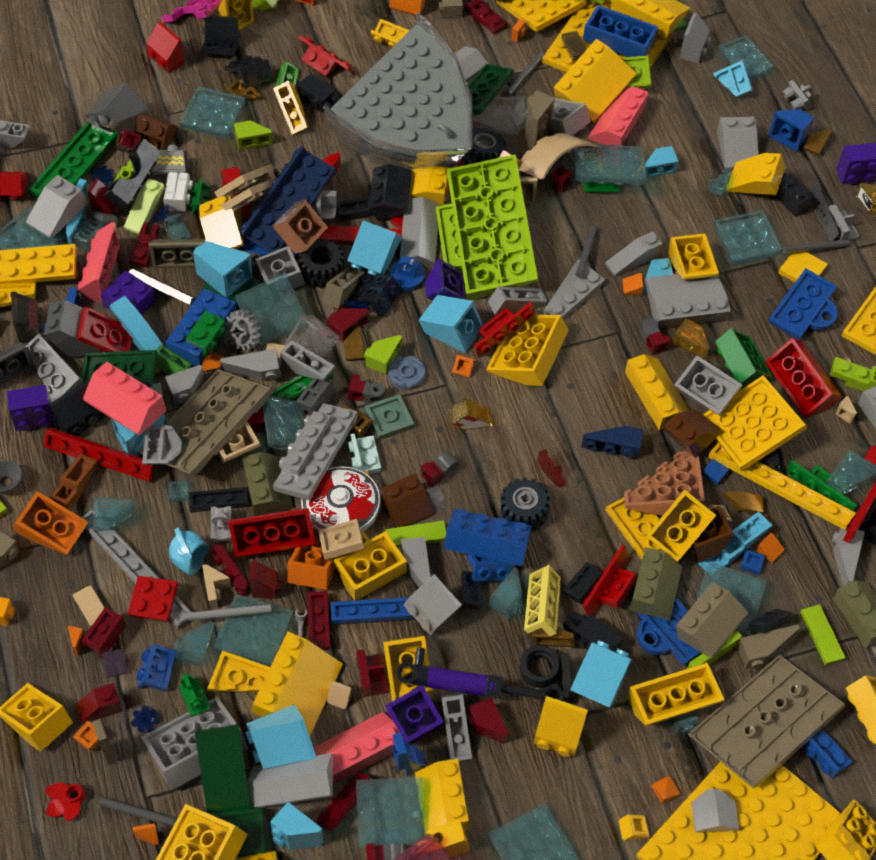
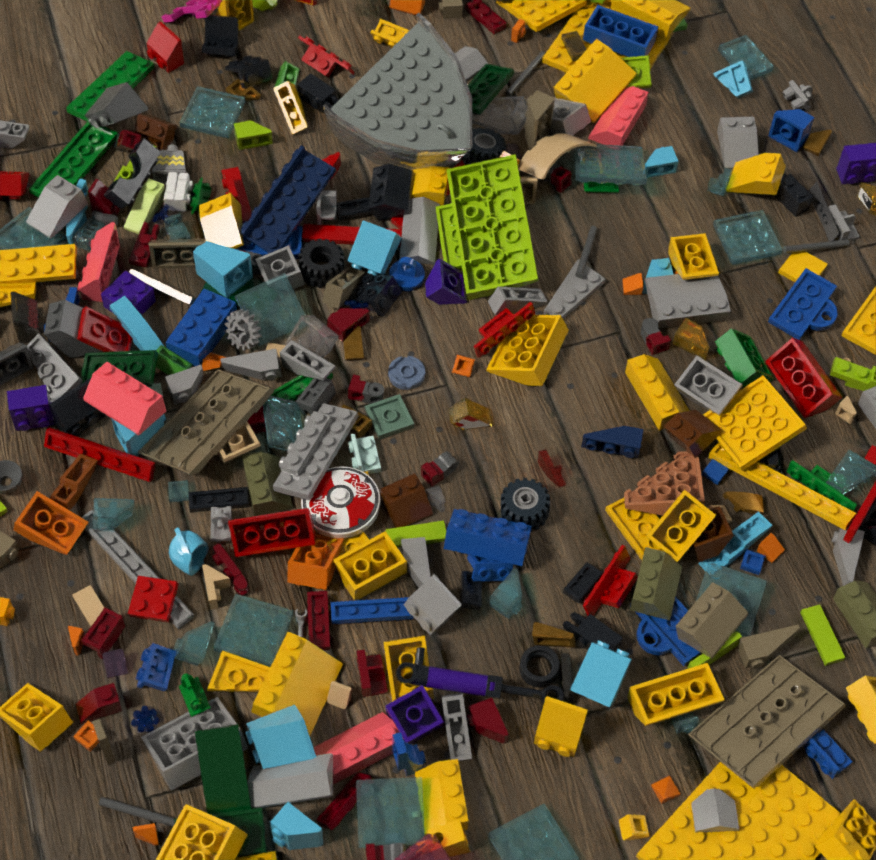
(62, 802): red plate -> none
(104, 175): clear blue plant -> none
(126, 68): none -> green plate
(161, 445): light grey slope -> none
(207, 332): green bracket -> none
(229, 612): light grey bar -> none
(252, 186): tan hinge -> none
(264, 581): dark red slope -> none
(300, 226): nougat brick -> none
(341, 539): tan plate -> none
(383, 353): lime slope -> none
(452, 322): medium azure slope -> none
(547, 598): light yellow fence -> none
(635, 254): light grey slope -> none
(695, 40): light grey slope -> none
(770, 620): black plate -> none

